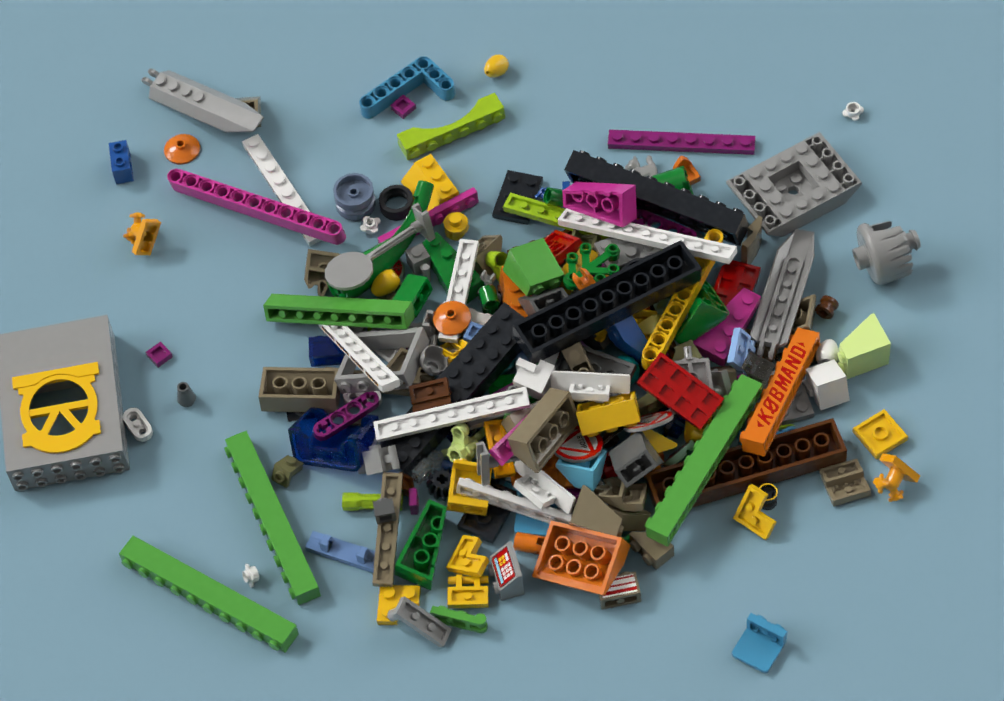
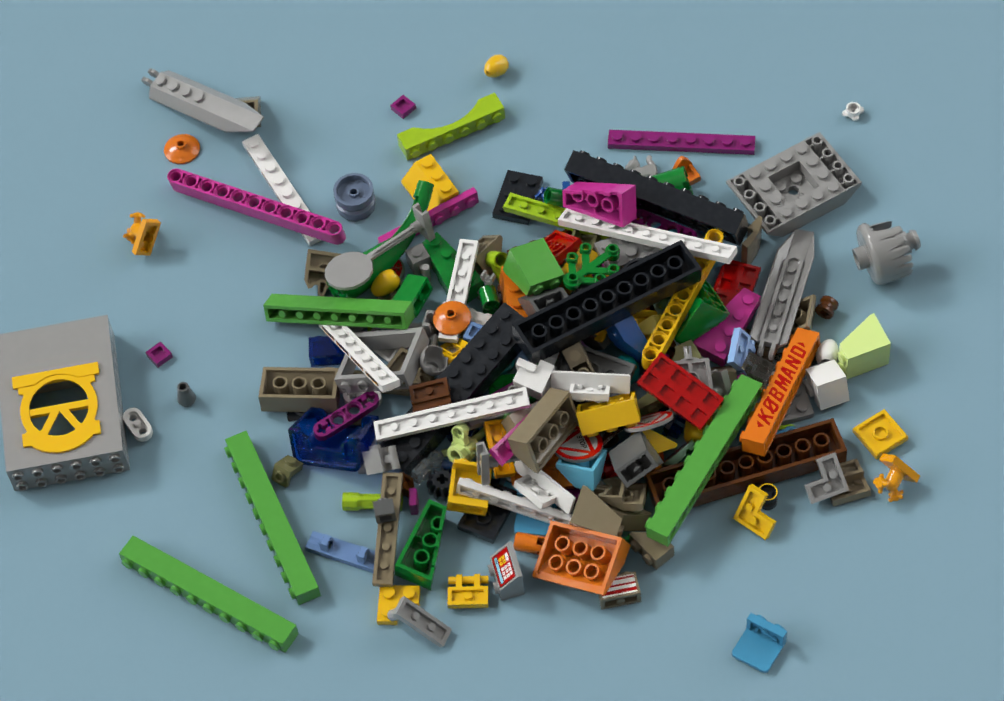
(121, 162): blue brick -> none
(250, 575): white plate -> none
(370, 229): white plate -> none
(395, 191): black tyre -> none
(407, 79): dark azure beam -> none
(455, 225): yellow piece -> none
(460, 619): bright green plate -> none
(465, 559): yellow plate -> none
(584, 281): orange piece -> none
(832, 480): none -> light grey plate

